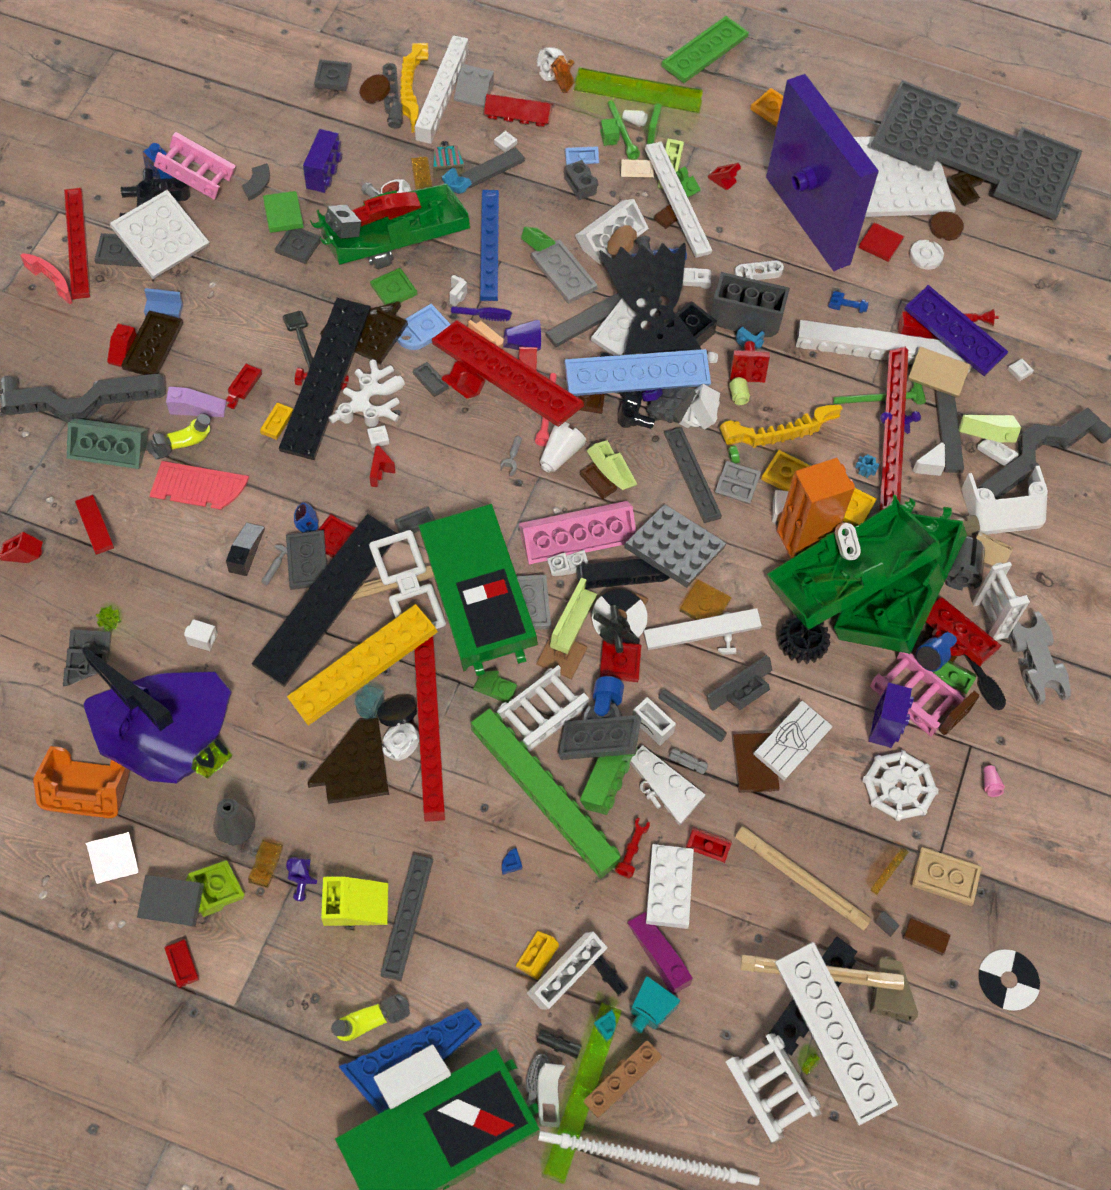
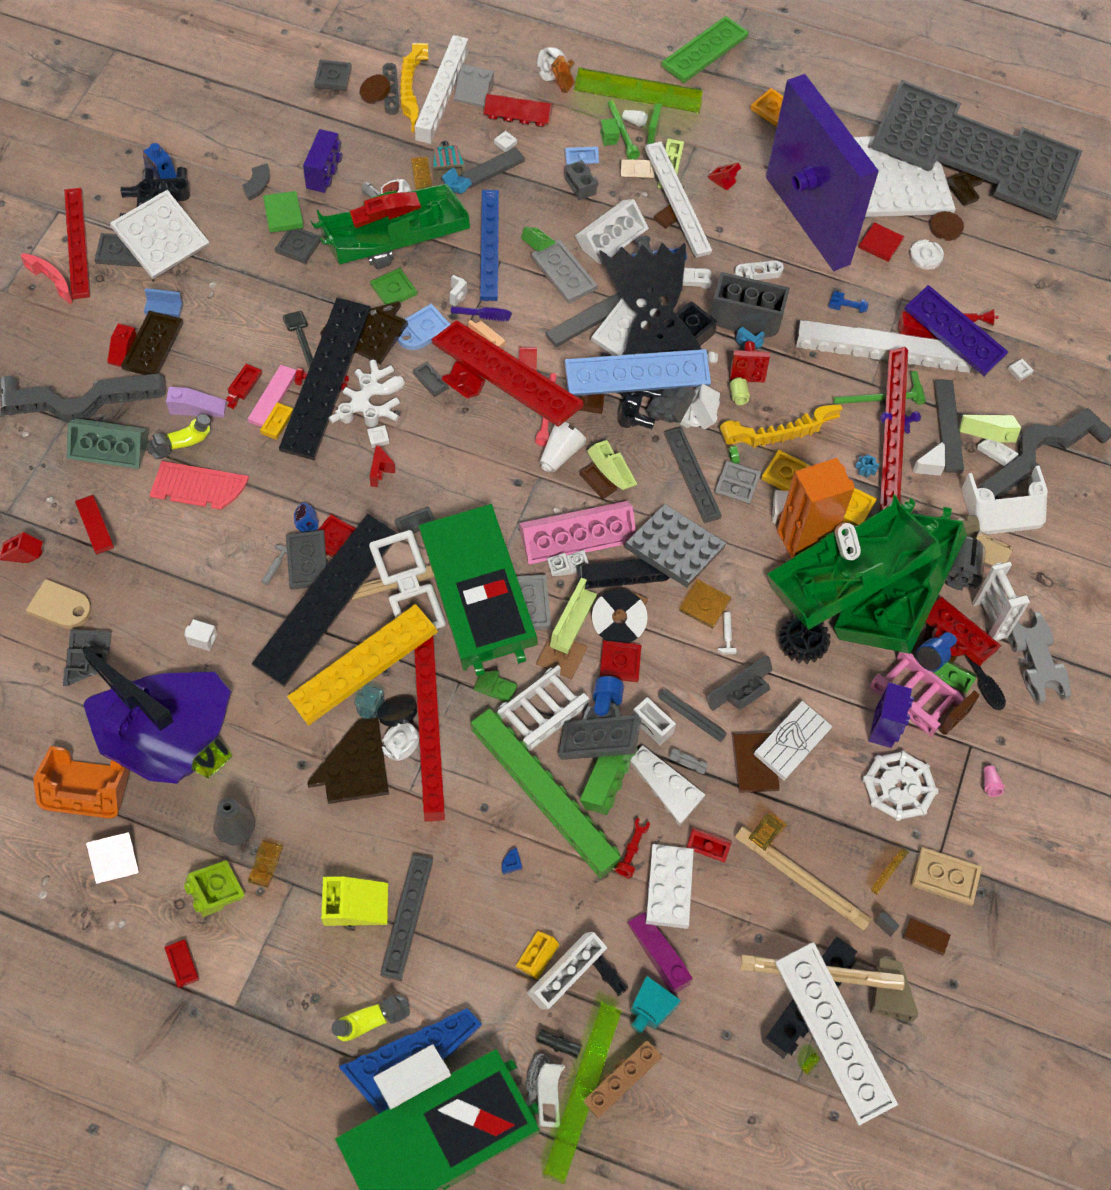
(58, 605): none -> tan tile
(113, 618): clear neon green gear -> none
(170, 900): dark grey tile -> none
(200, 155): bright pink fence -> none
(244, 549): black slope -> none
(273, 393): none -> bright pink tile
(299, 873): dark purple piece -> none
(343, 221): dark grey brick -> none
(395, 116): dark grey cone -> none
(513, 453): light grey piece -> none
(523, 336): dark purple slope -> none
(606, 1025): teal tile -> none
(615, 629): pearl dark grey bar -> none
(623, 238): medium nougat tile -> none
(650, 395): dark purple tile -> none
(650, 795): white hand -> none
(688, 183): bright green plate -> none
(702, 629): white tile -> none
(732, 1175): white hose -> none
(751, 1088): white fence -> none
(767, 831): none -> clear yellow slope
(939, 372): tan tile -> none
(1009, 998): sticker -> none

